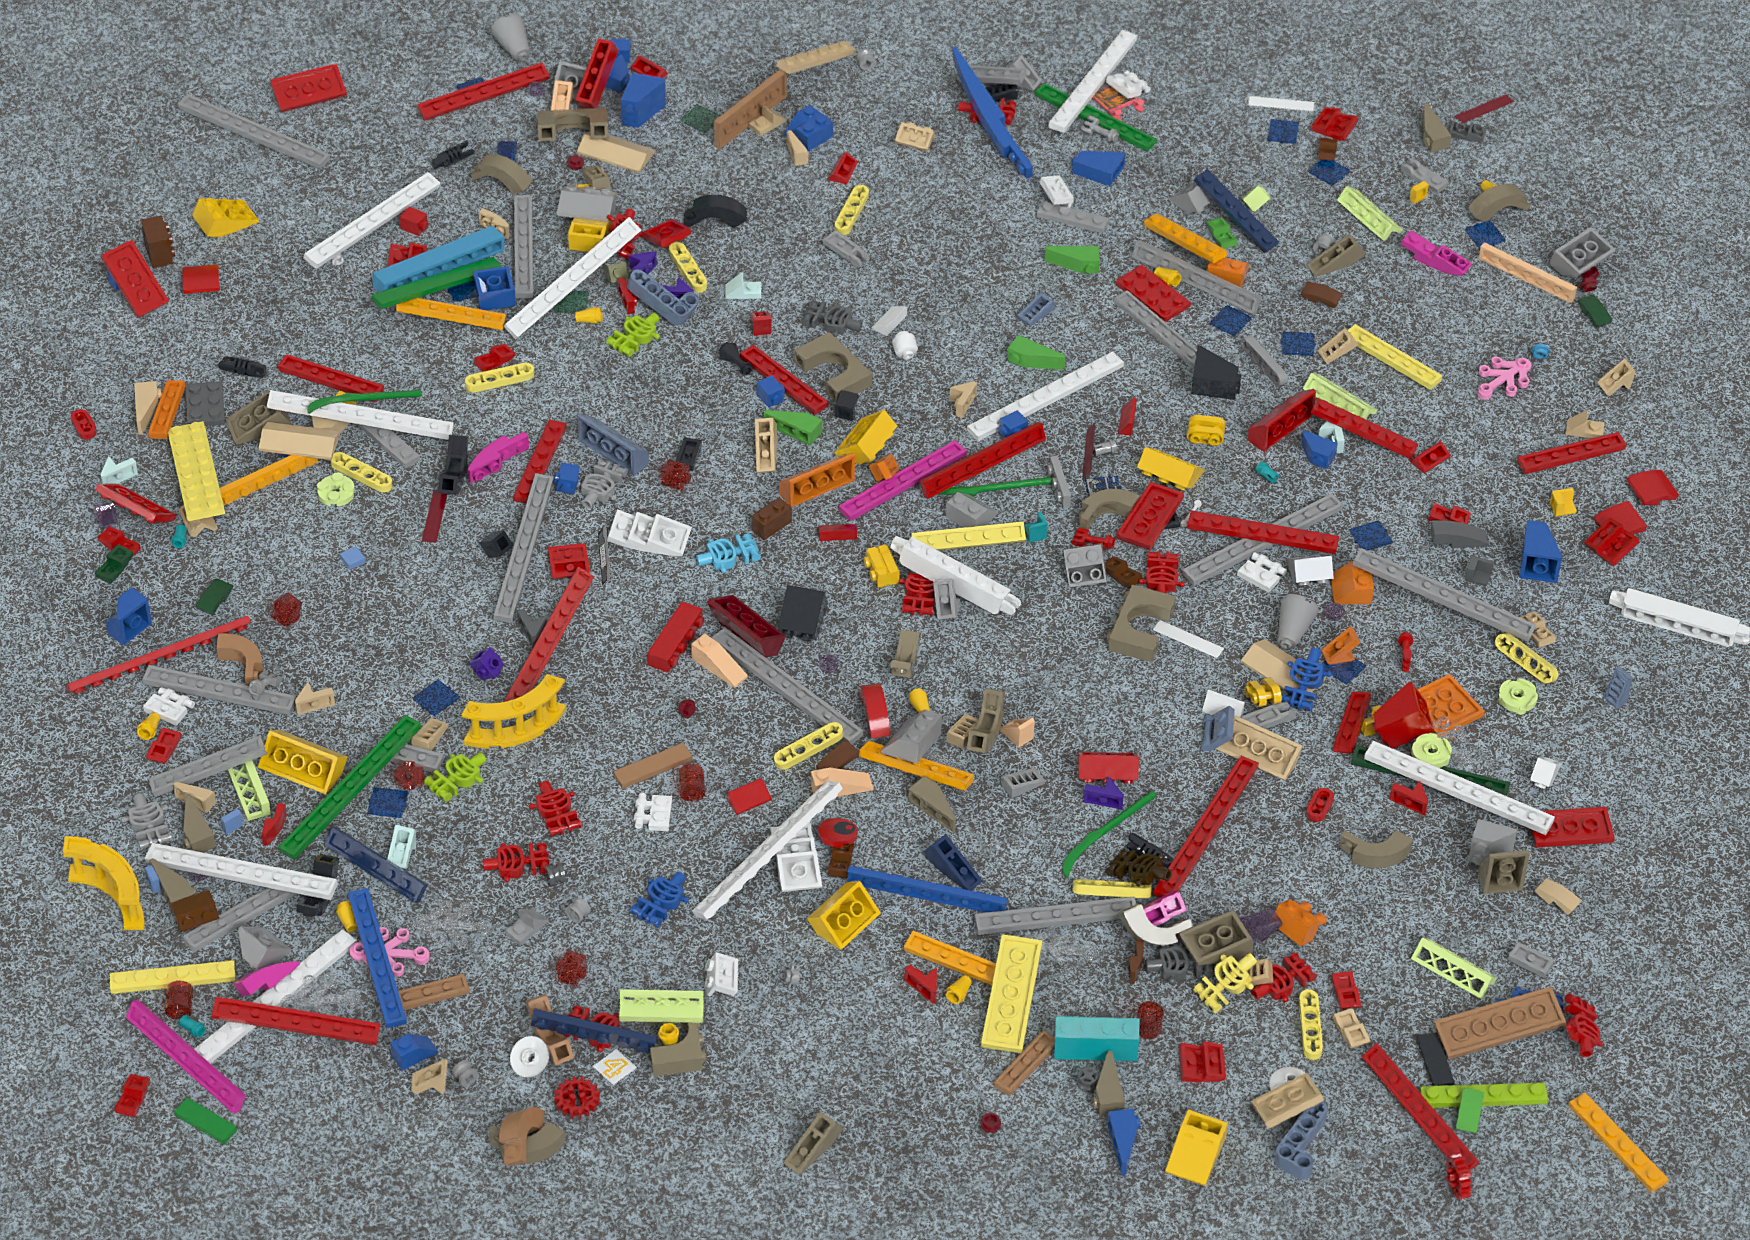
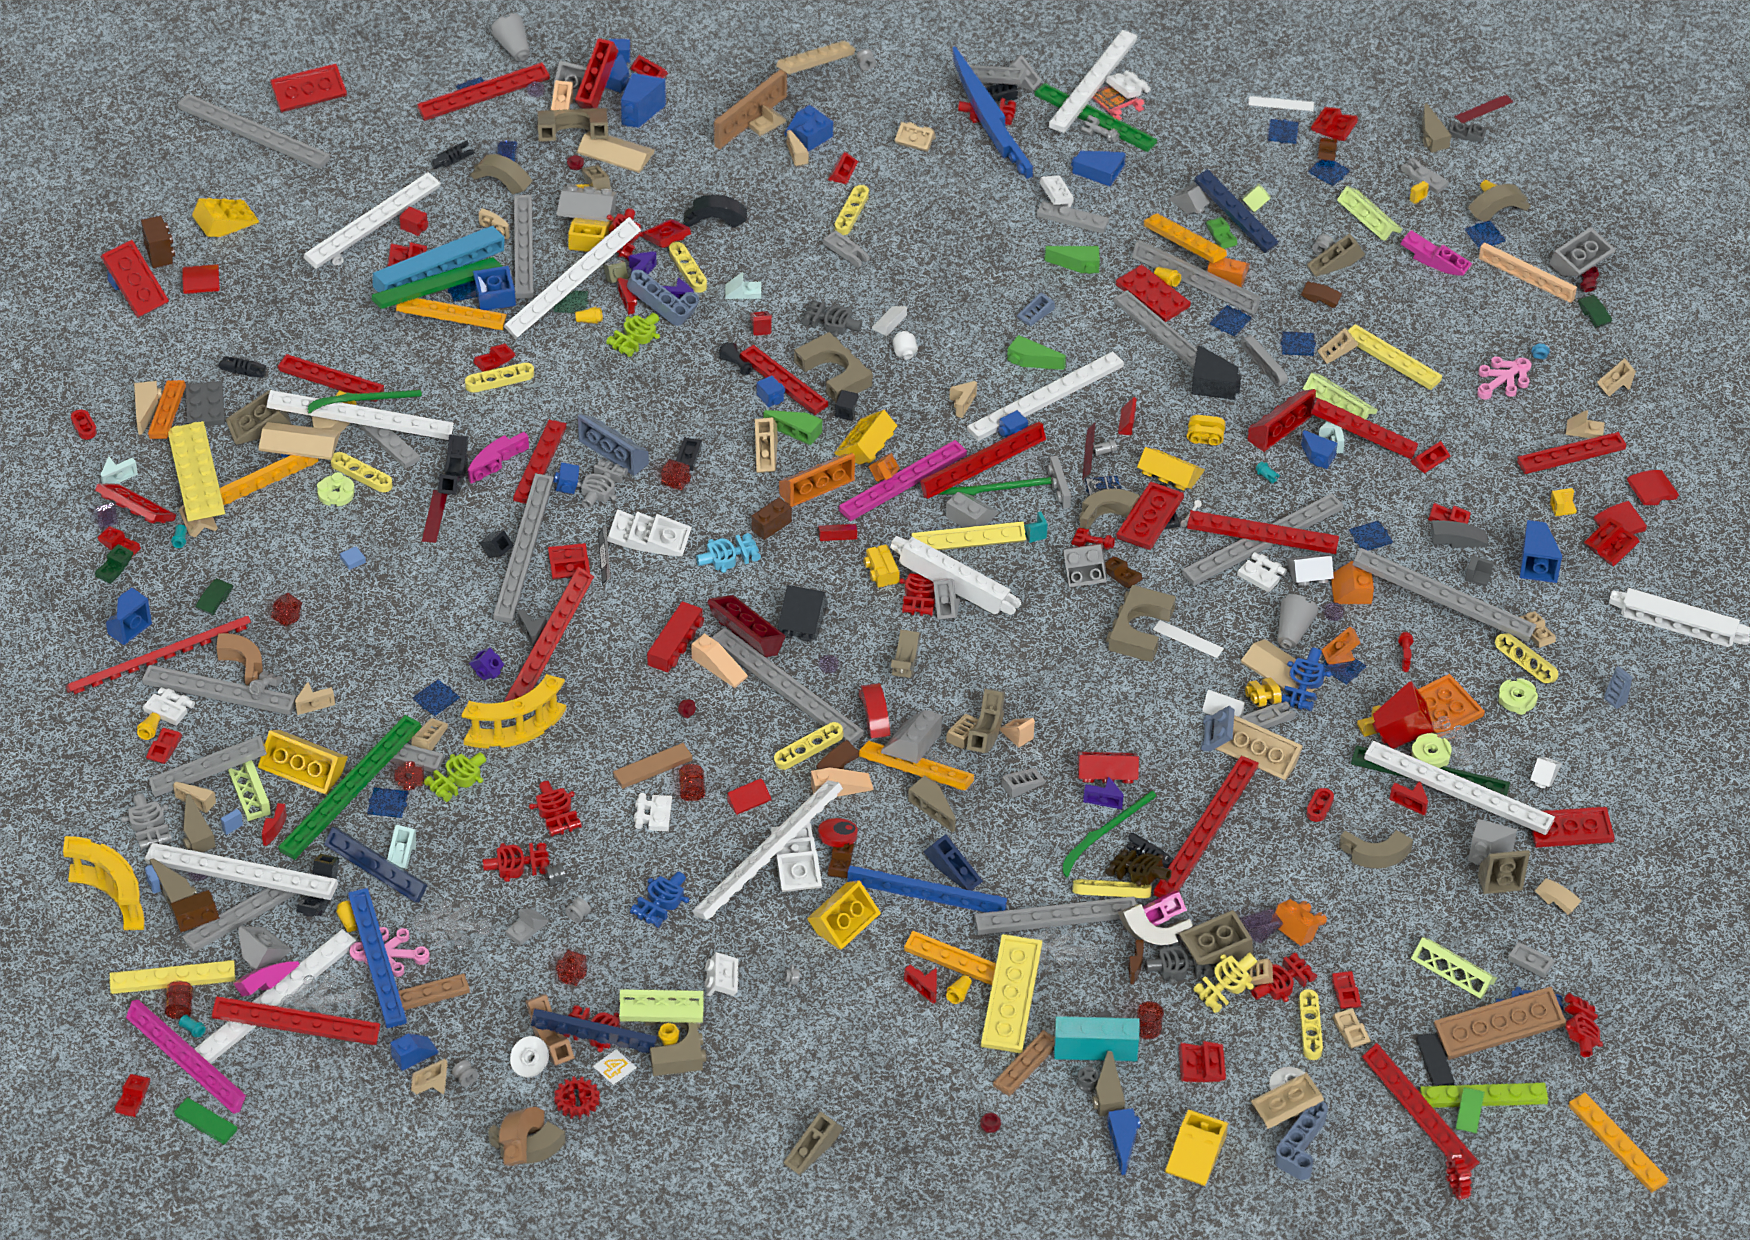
(700, 118): clear green piece -> none
(919, 700): yellow cone -> none
(1162, 572): red torso -> none
(1352, 722): red tile -> none

